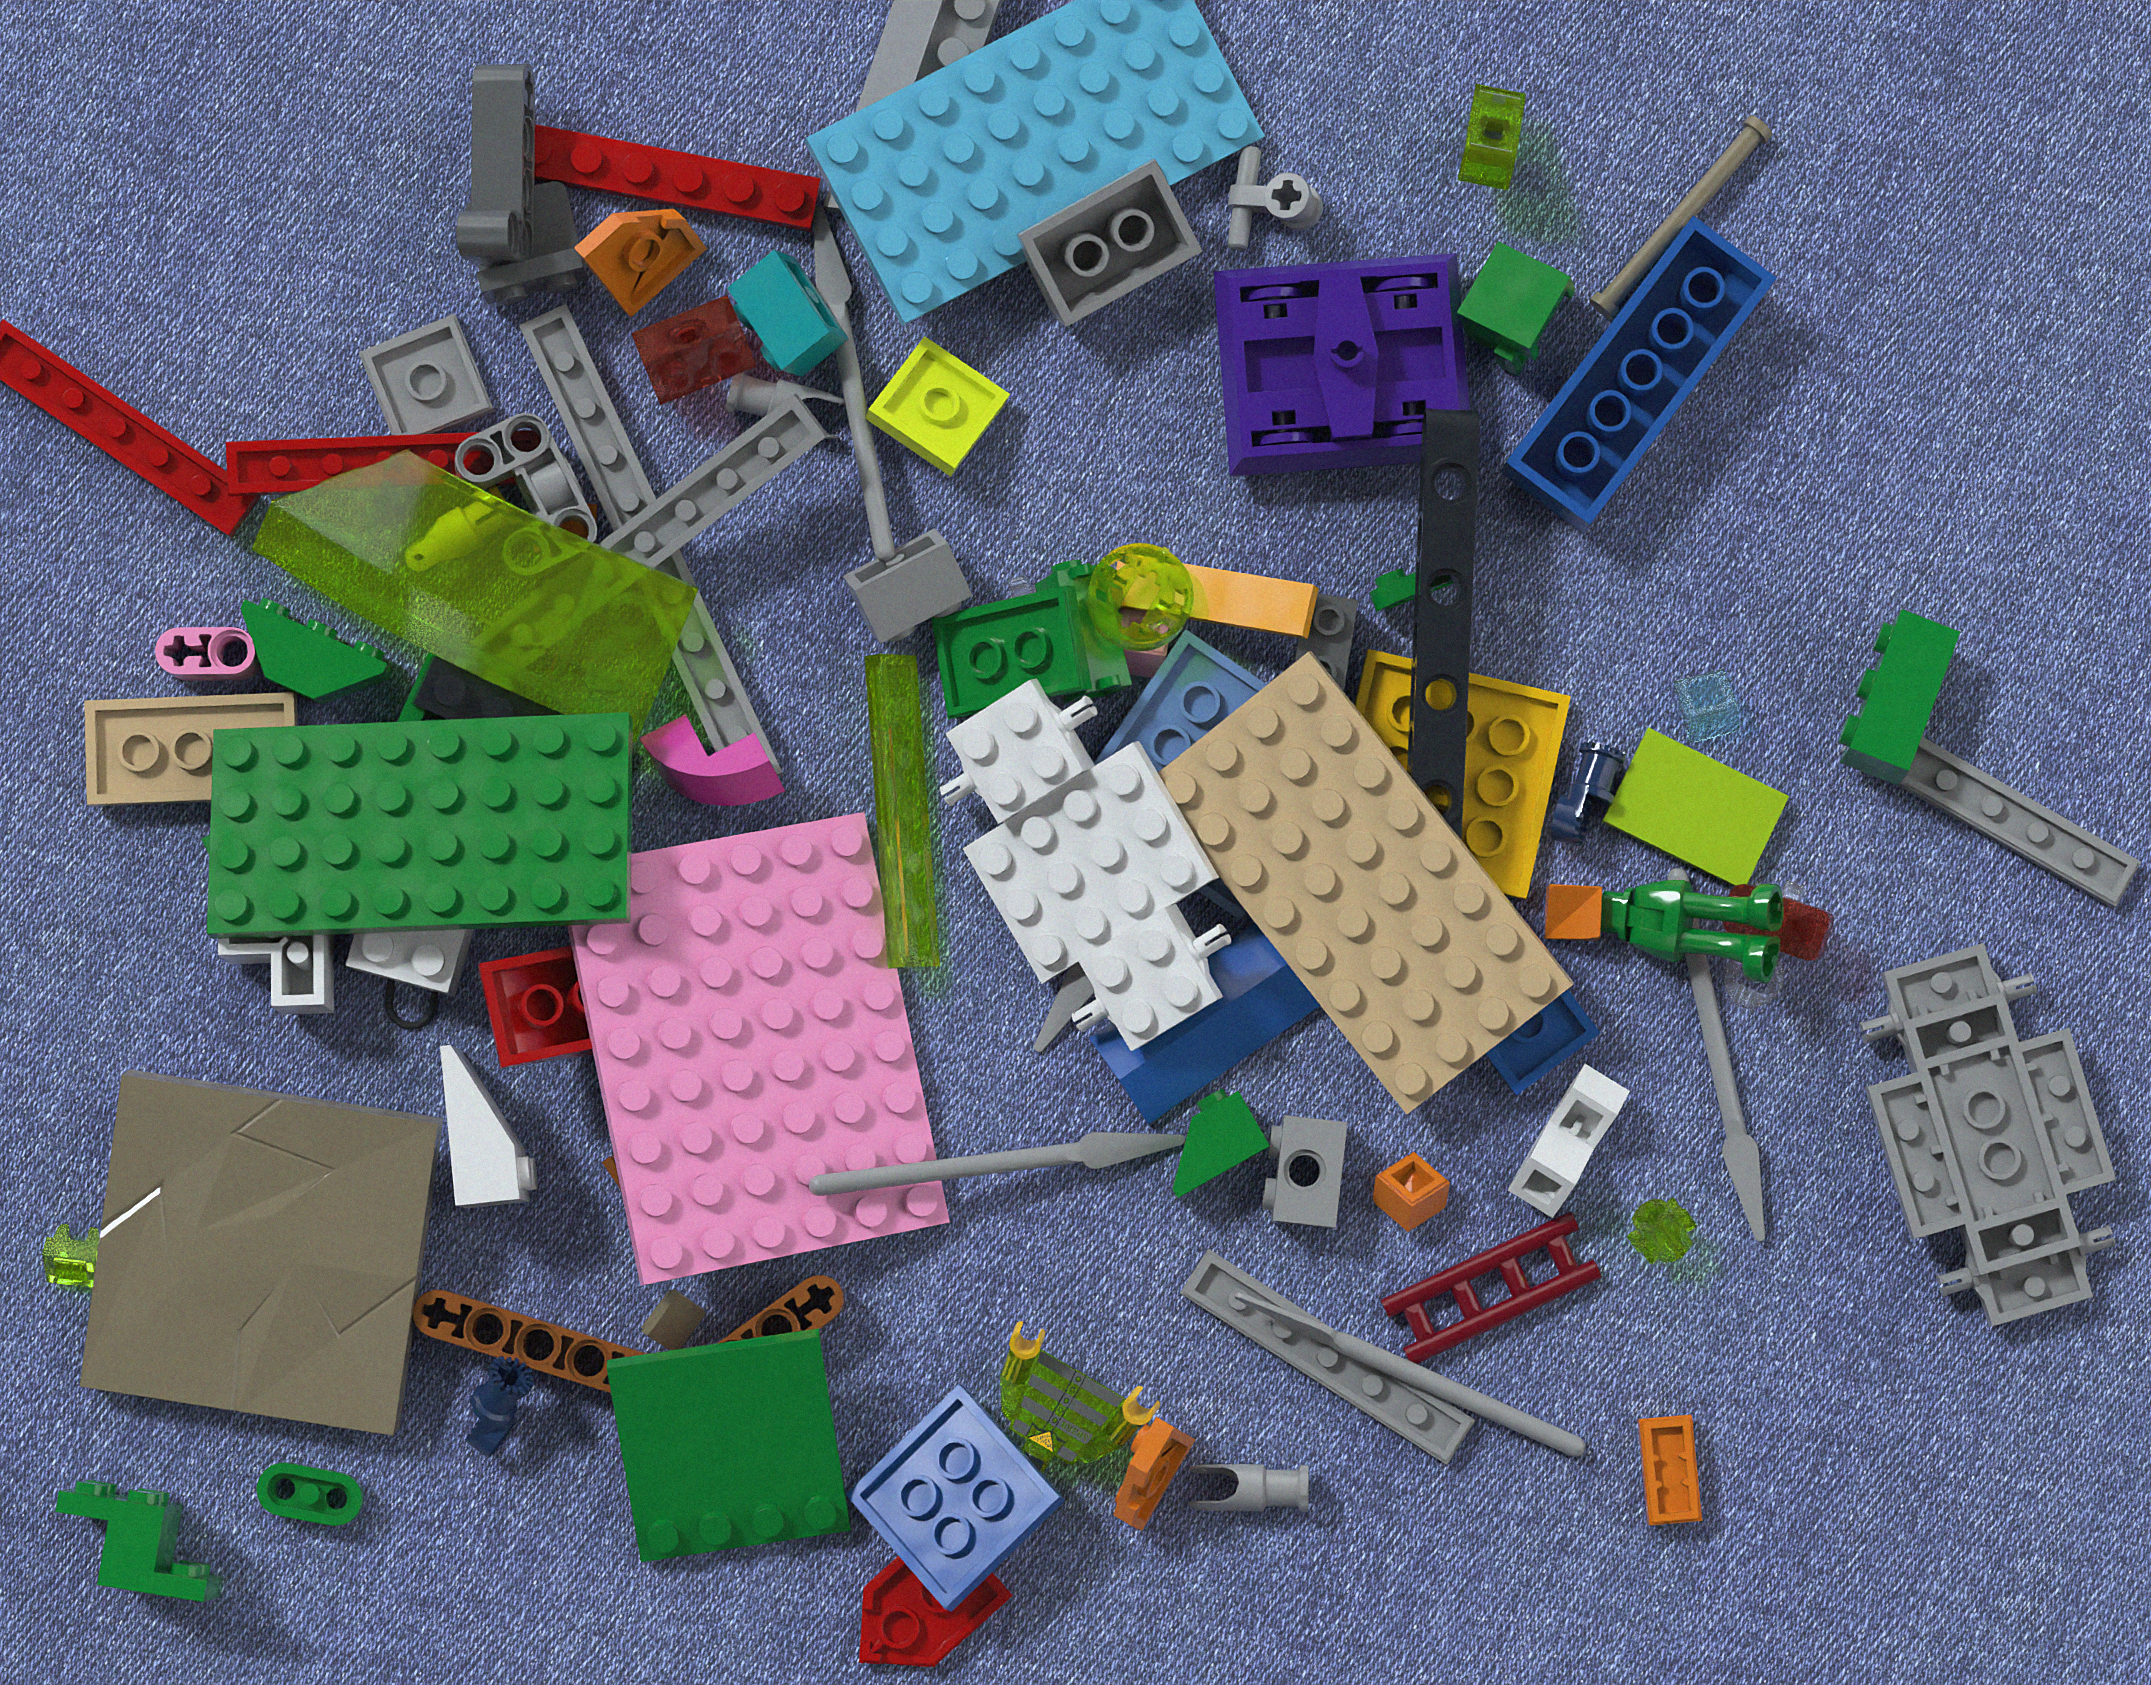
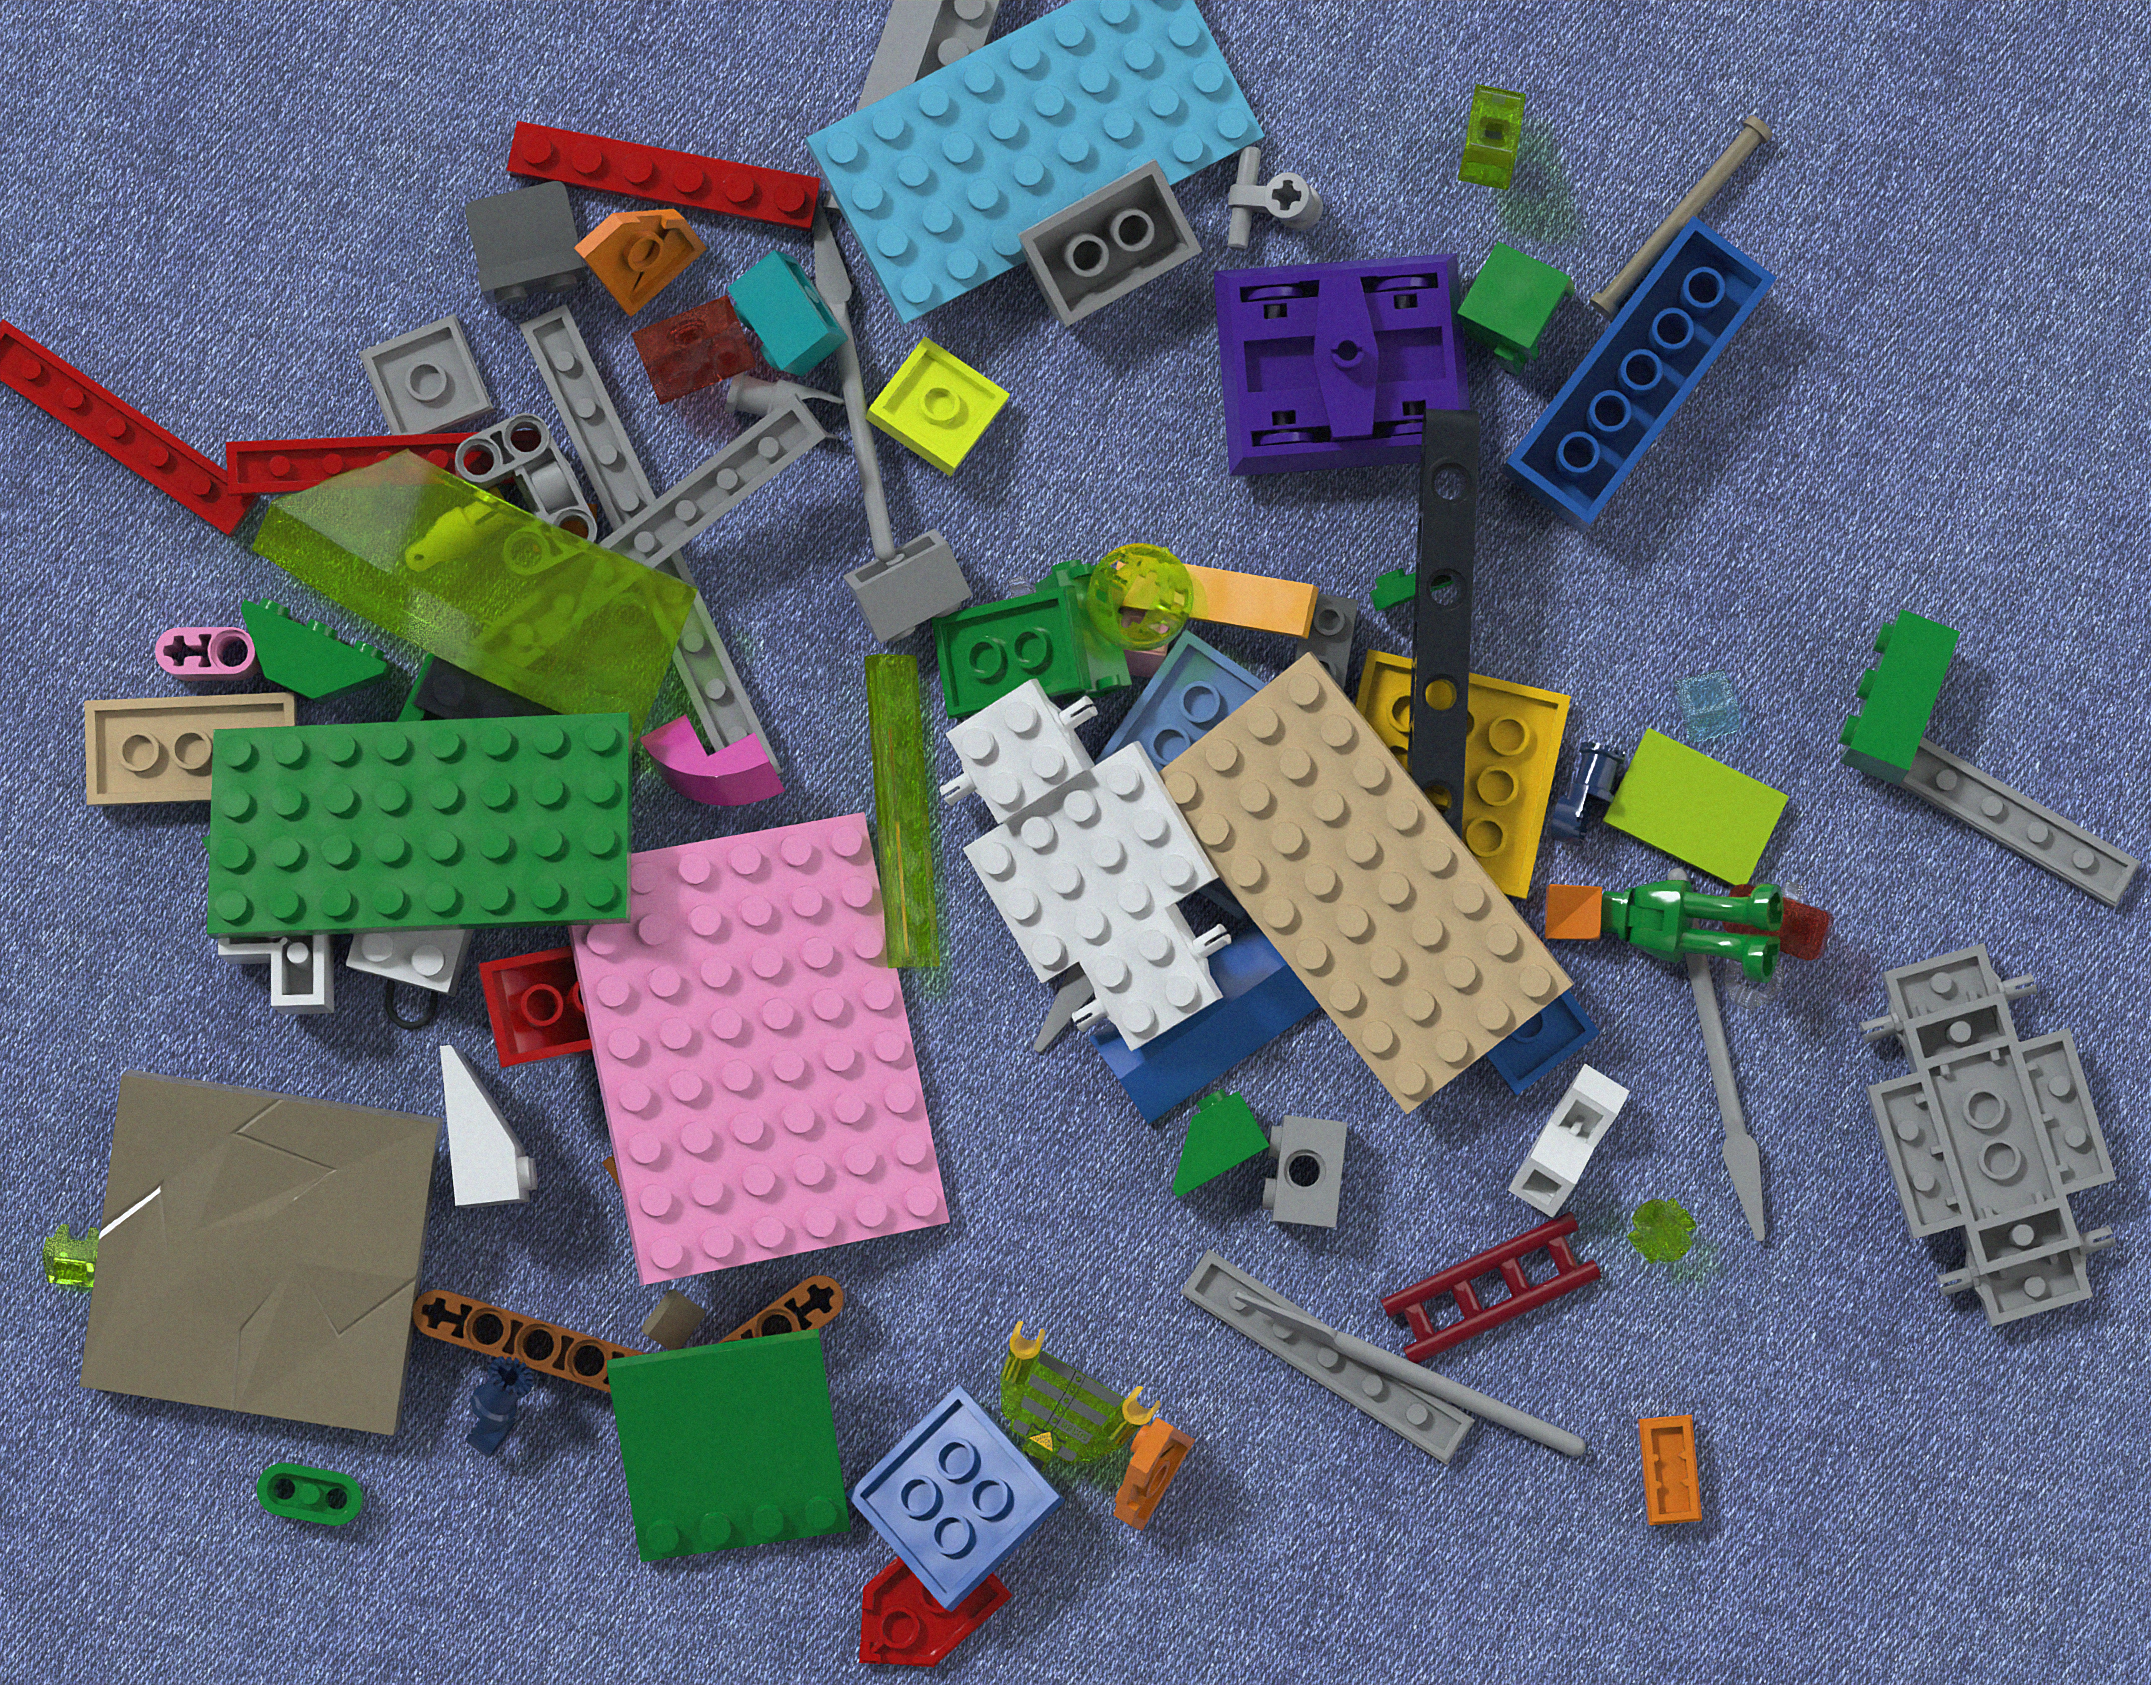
(140, 1541): green bracket -> none
(502, 167): dark grey beam -> none
(1093, 1150): light grey piece -> none
(1258, 1487): light grey piece -> none
(1410, 1191): orange slope -> none

